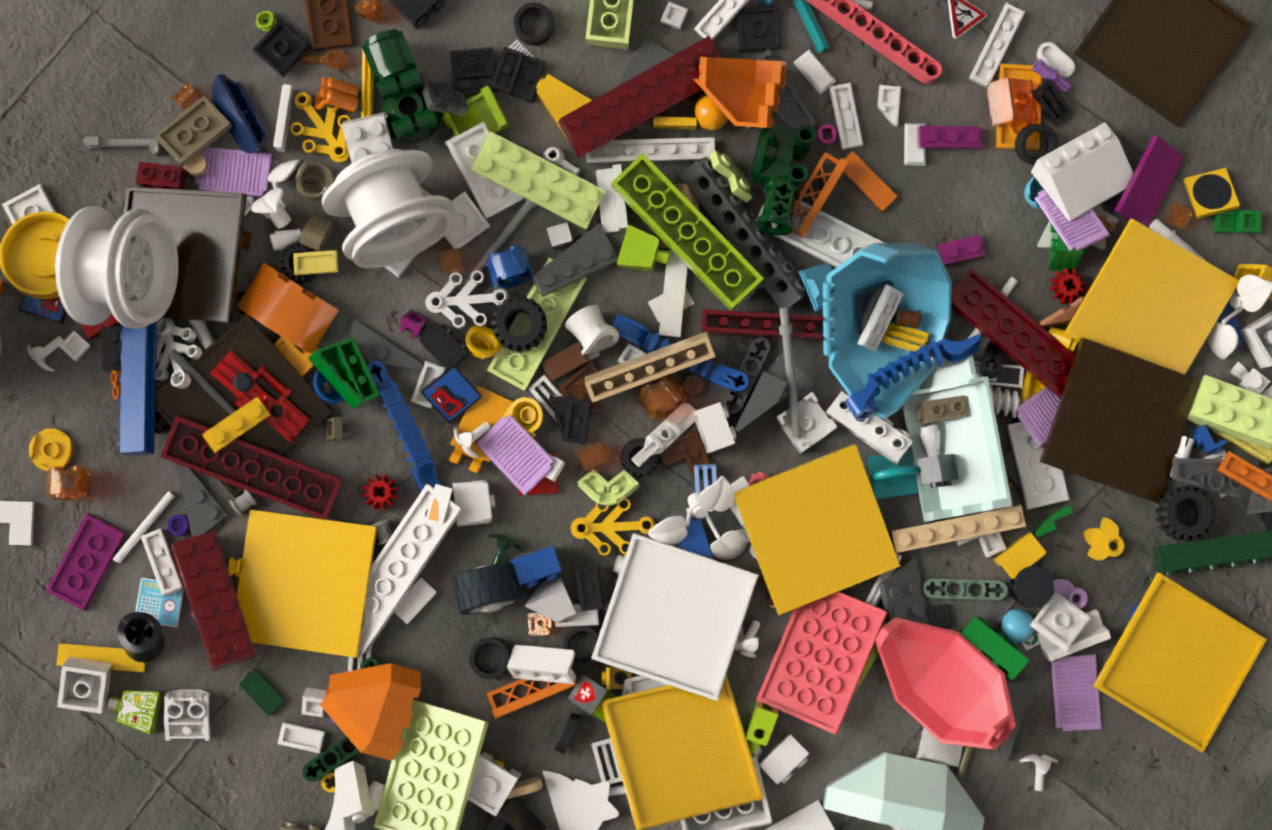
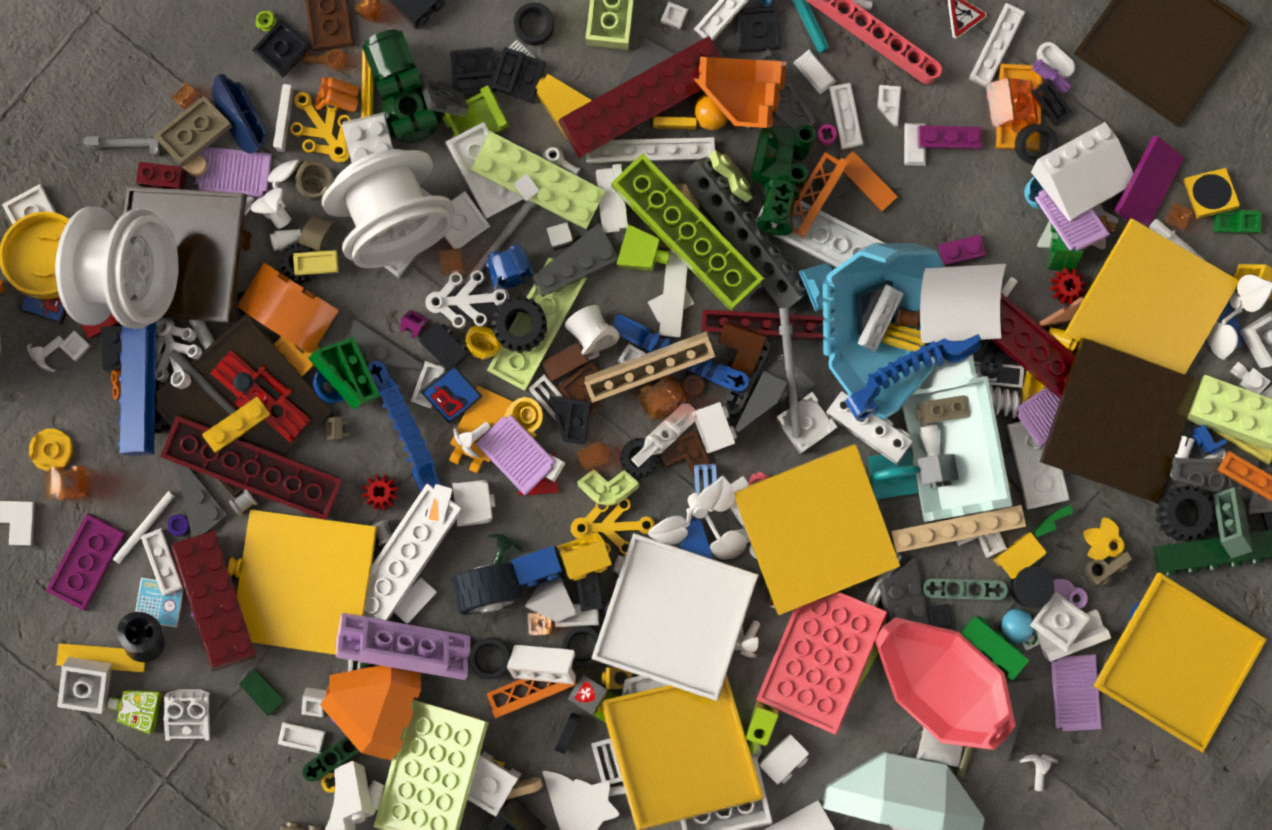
(403, 646): none -> lavender slope
(526, 187): none -> white sticker
(584, 556): none -> yellow slope
(748, 346): none -> reddish brown tile
(961, 302): none -> white sticker
(1117, 564): none -> dark tan plate
(1232, 522): none -> sand green brick

